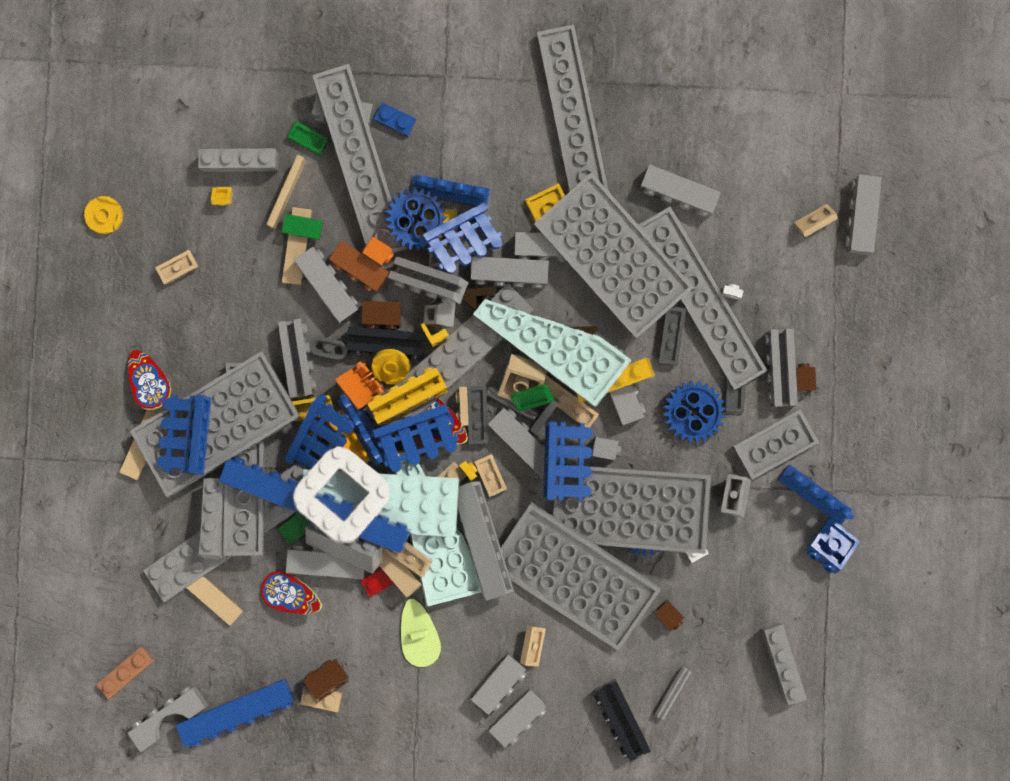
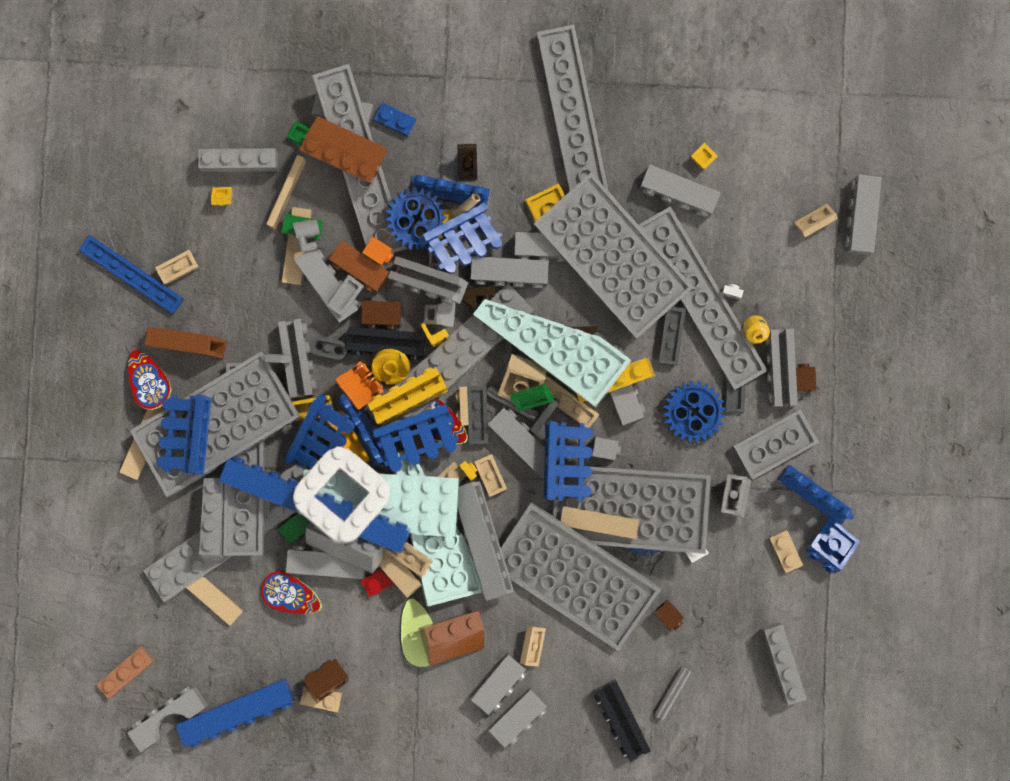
(103, 215): yellow tile -> none
(131, 274): none -> blue tile
(185, 342): none -> dark orange slope
(278, 358): none -> light grey tile
(306, 230): none -> light grey piece
(344, 149): none -> dark orange slope
(344, 296): none -> light grey tile
(453, 637): none -> dark orange slope
(466, 205): none -> tan piece
(467, 161): none -> dark brown slope
(600, 522): none -> tan tile
(703, 156): none -> yellow plate
(756, 329): none -> yellow head
(785, 551): none -> tan plate

